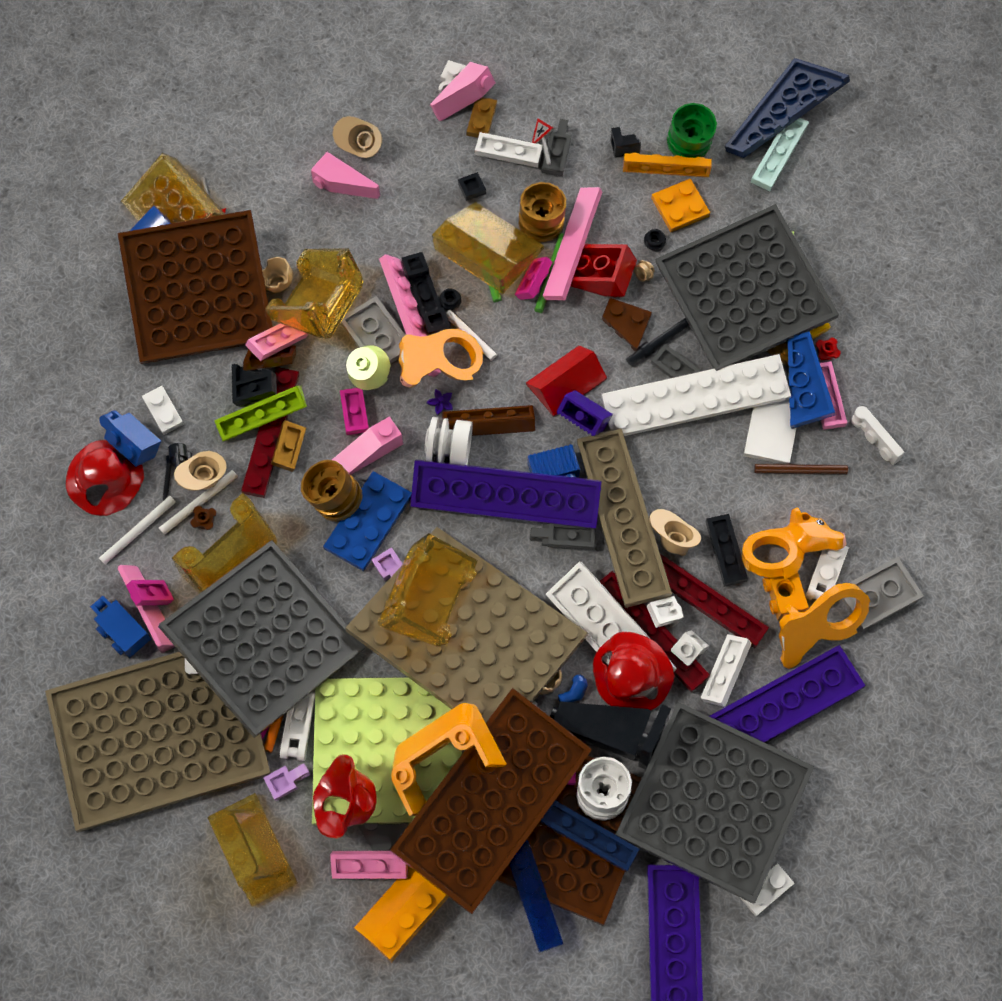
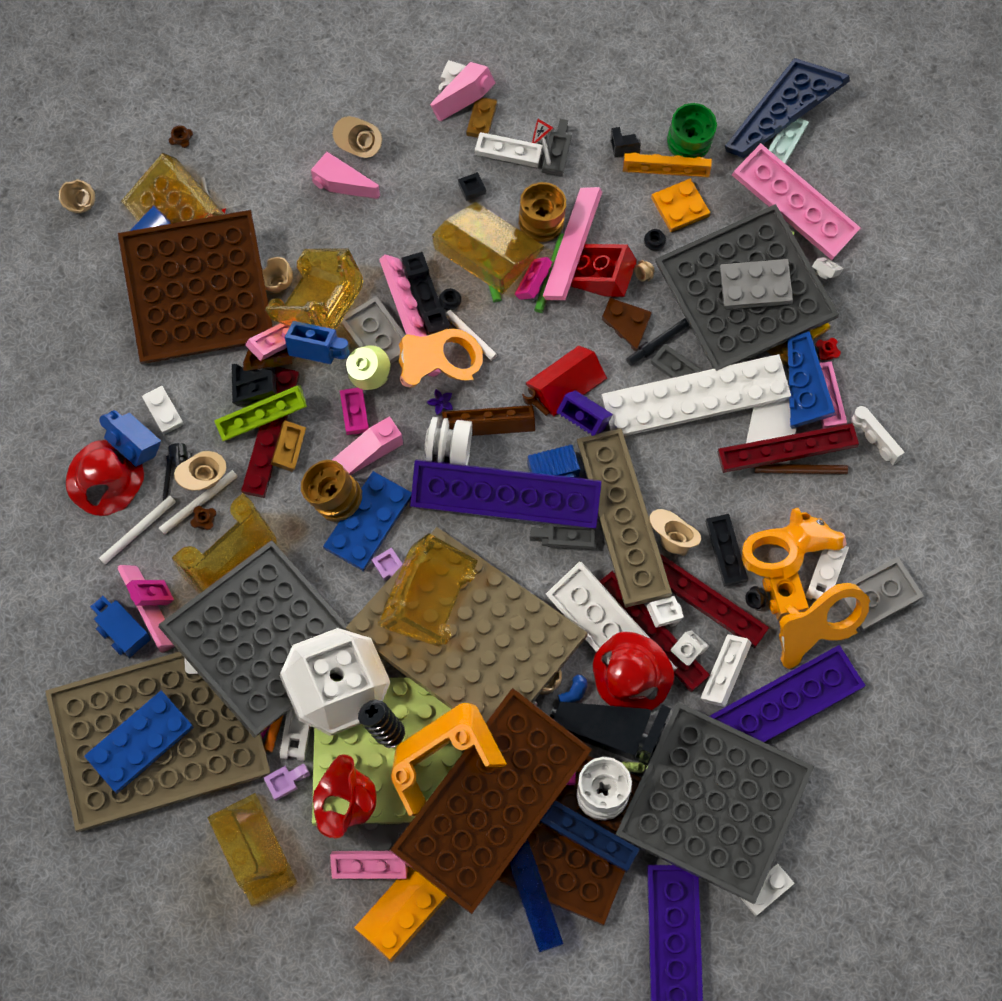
(77, 196): none -> tan hair
(139, 742): none -> blue plate
(180, 131): none -> reddish brown plate
(315, 343): none -> blue brick
(318, 698): none -> white piece
(381, 723): none -> black piece
(533, 401): none -> reddish brown hand
(634, 766): none -> yellowish green piece
(752, 599): none -> black plate
(756, 284): none -> light grey plate
(787, 448): none -> dark red plate
(797, 201): none -> bright pink plate
(827, 268): none -> white plate

